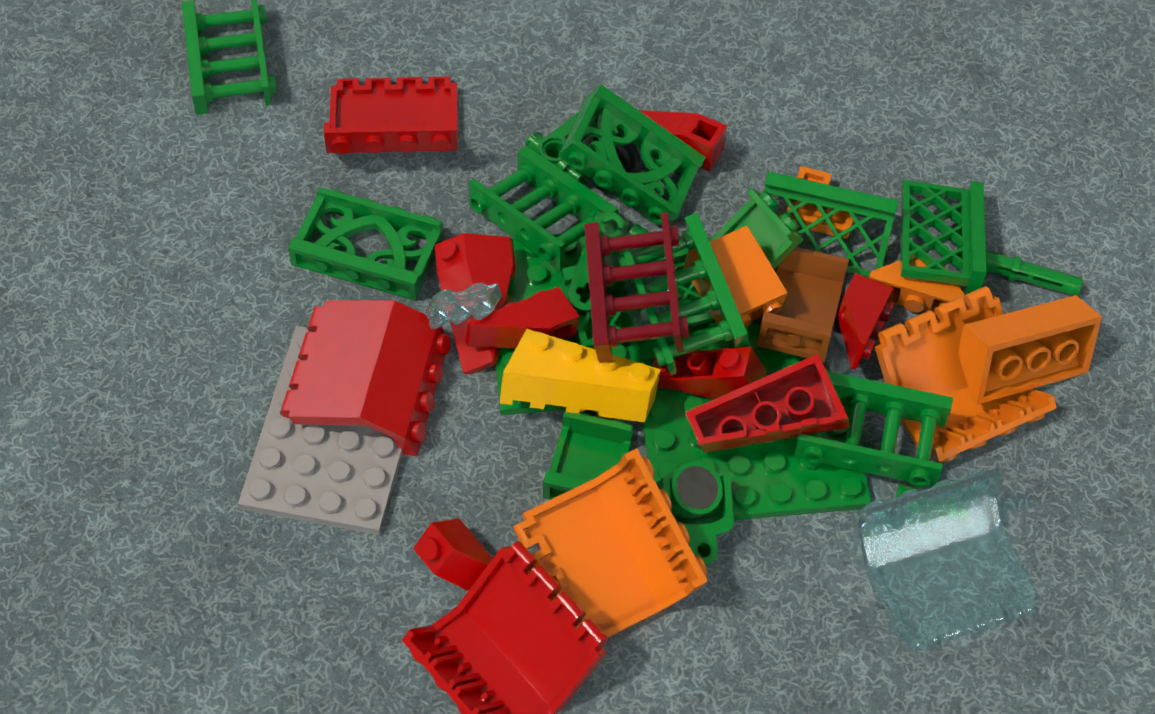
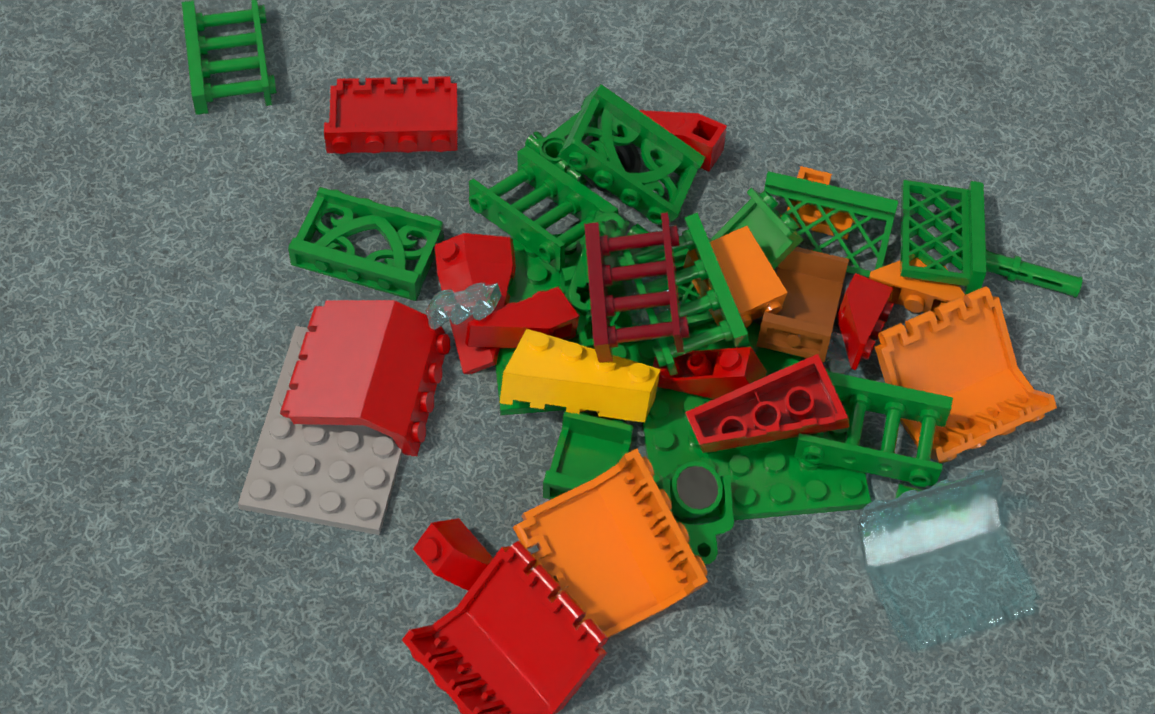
(1028, 348): orange slope -> none

